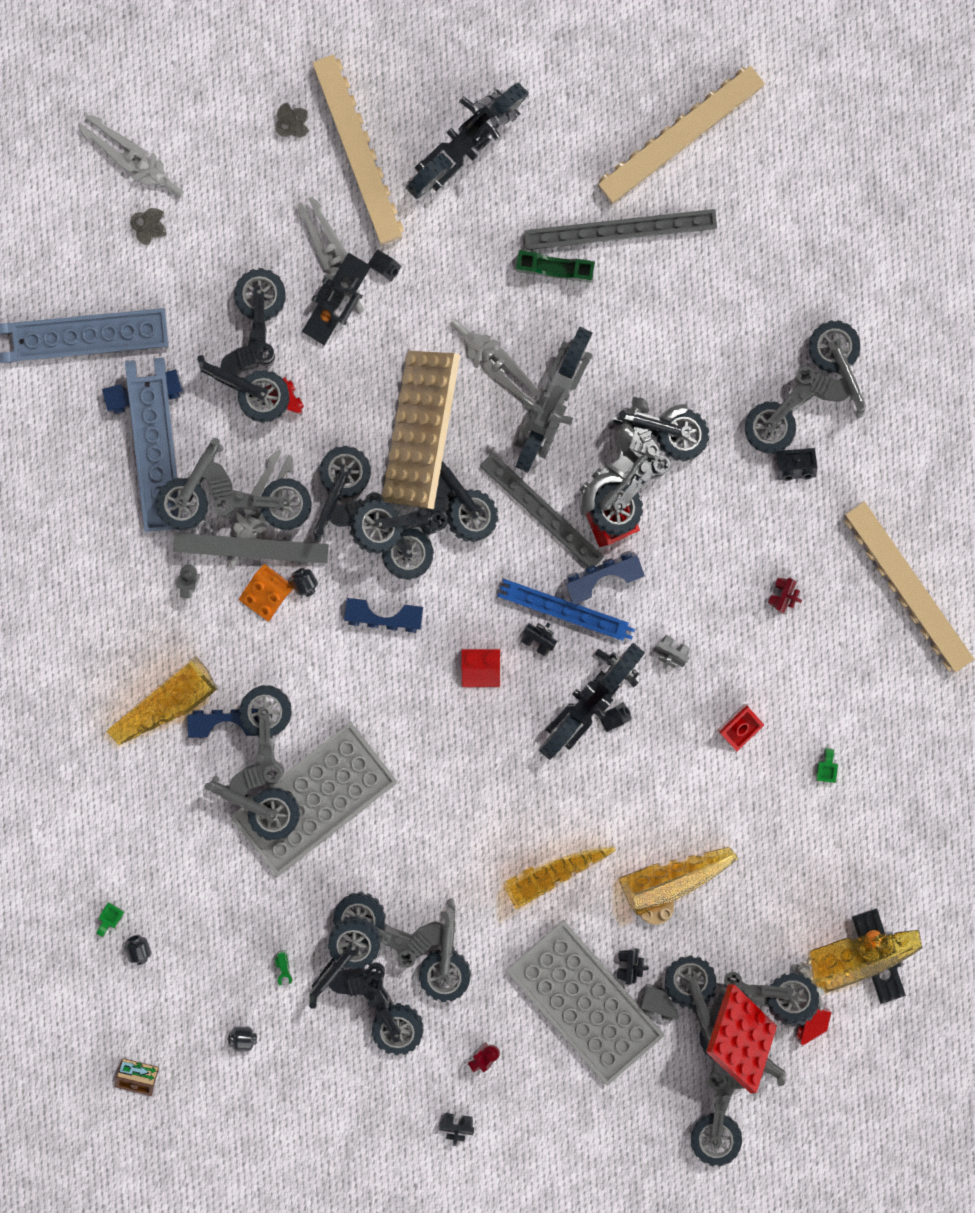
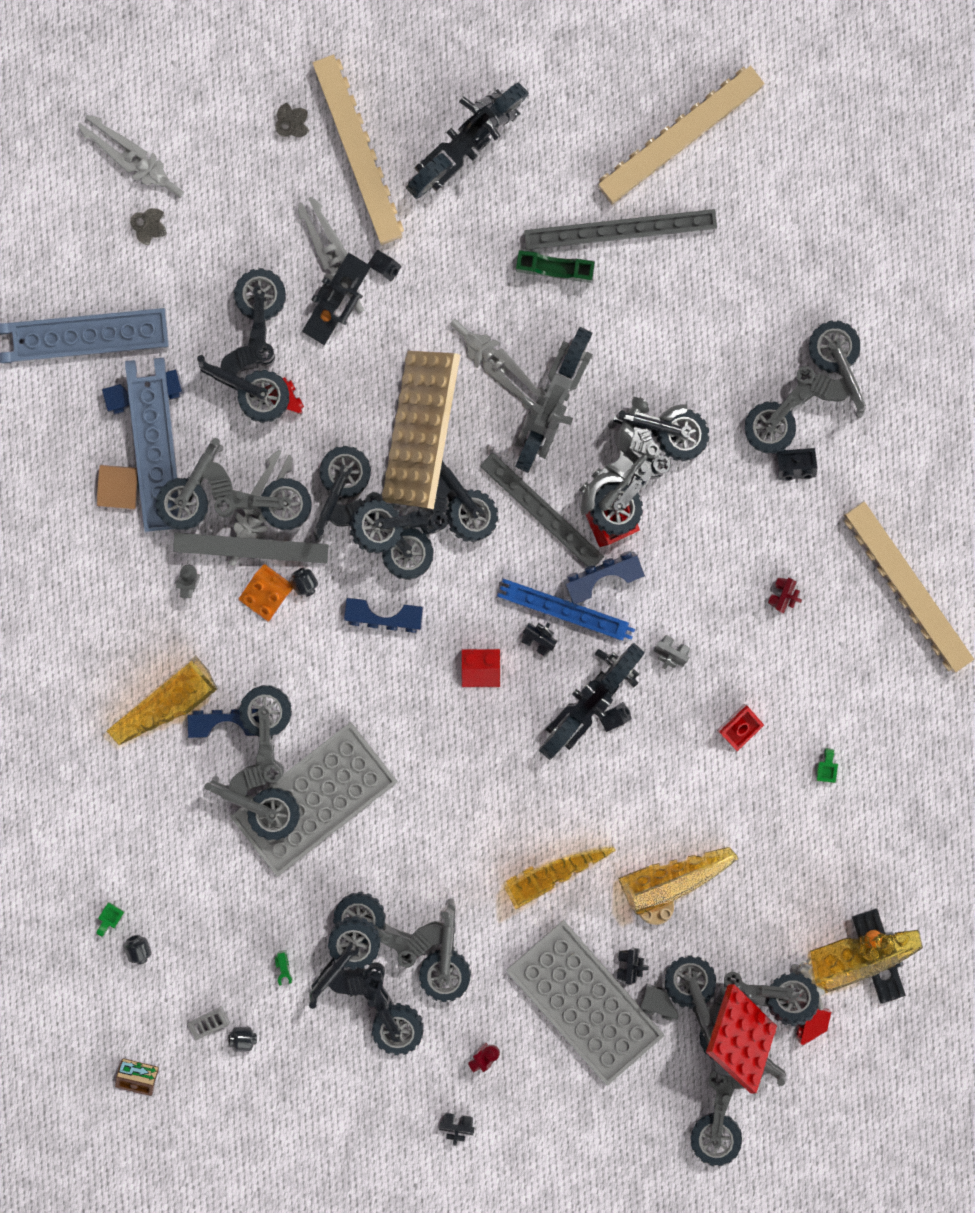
(117, 487): none -> medium nougat slope
(222, 1016): none -> light grey slope

